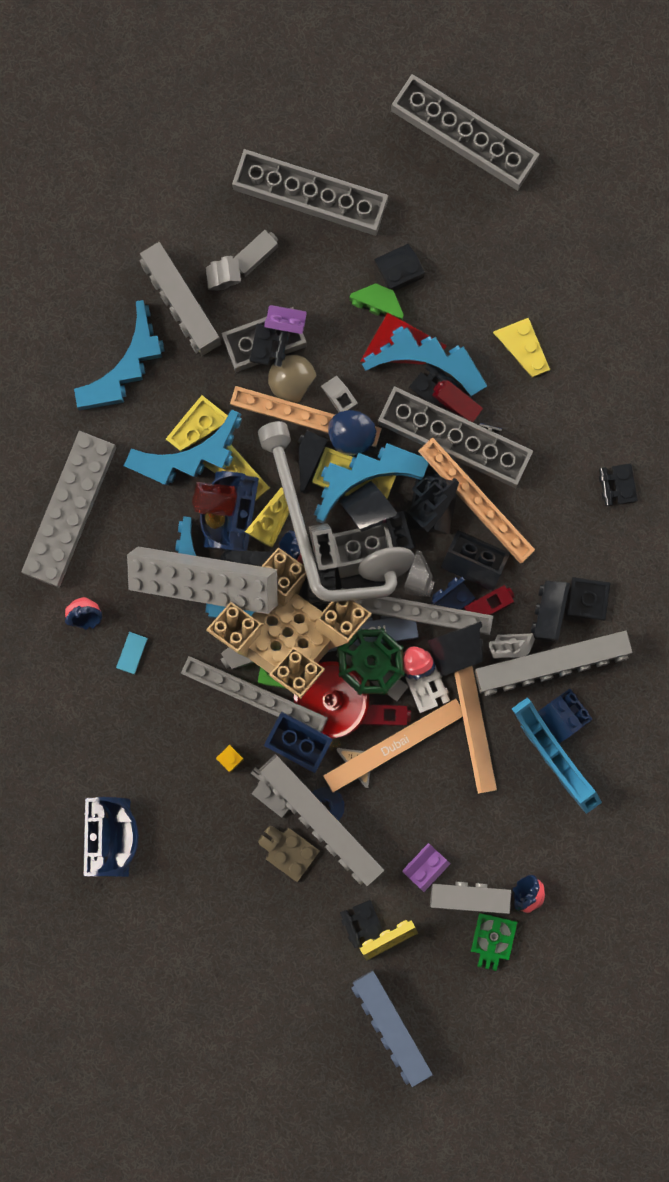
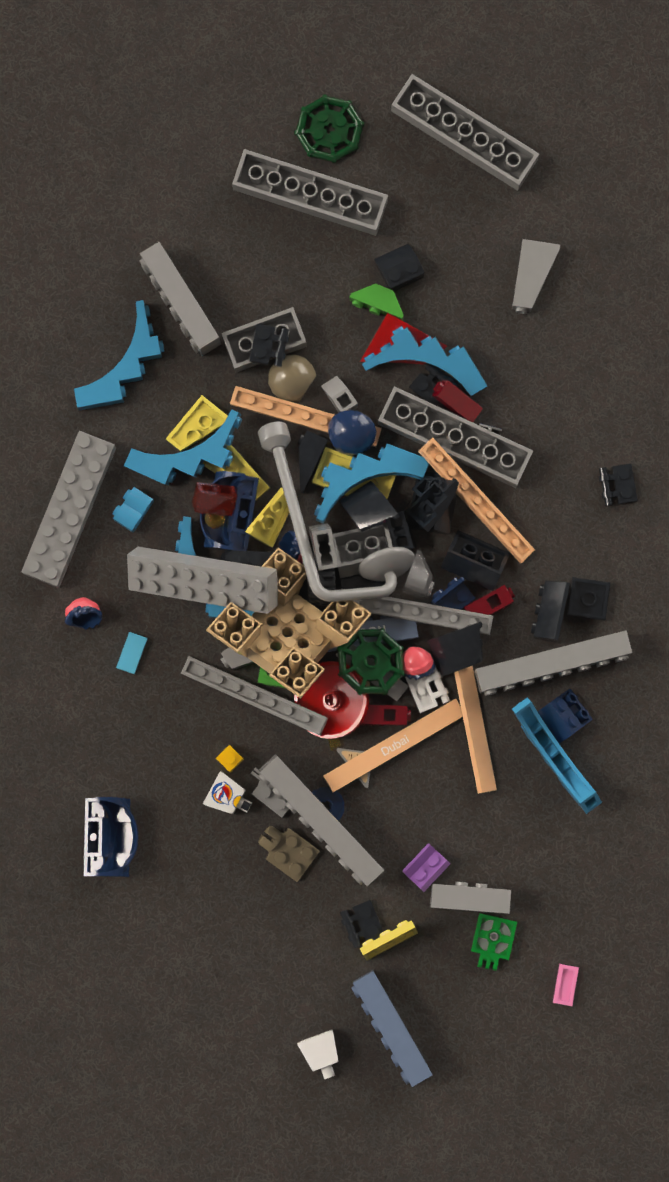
(133, 509): none -> dark azure brick
(223, 273): light grey brick -> none
(226, 795): none -> white torso
(256, 252): light grey brick -> none
(285, 319): medium lavender bracket -> none
(298, 742): dark blue slope -> none
(320, 134): none -> dark green plate
(320, 1052): none -> white torso
(511, 645): light grey slope -> none
(524, 346): light yellow wing -> none
(528, 894): dark blue hair -> none
(533, 268): none -> light grey slope
(565, 985): none -> bright pink tile

